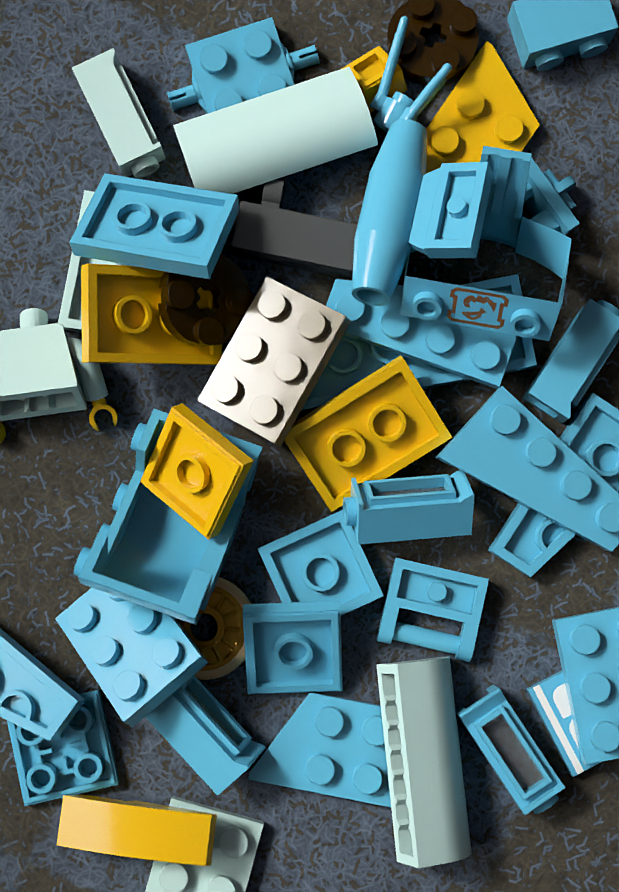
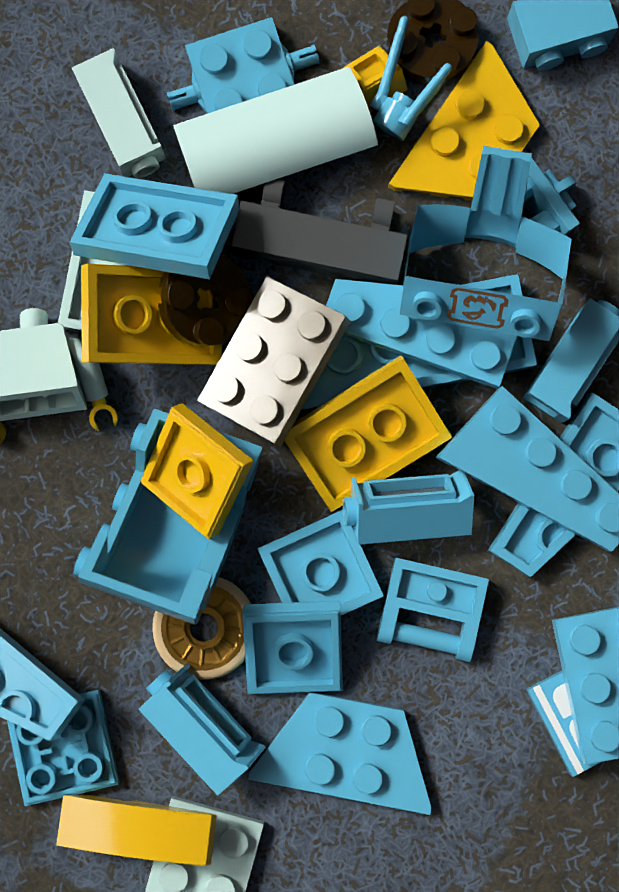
(130, 651): medium azure plate -> none
(417, 210): medium azure plate -> none
(423, 762): light aqua brick -> none
(511, 752): medium azure window -> none

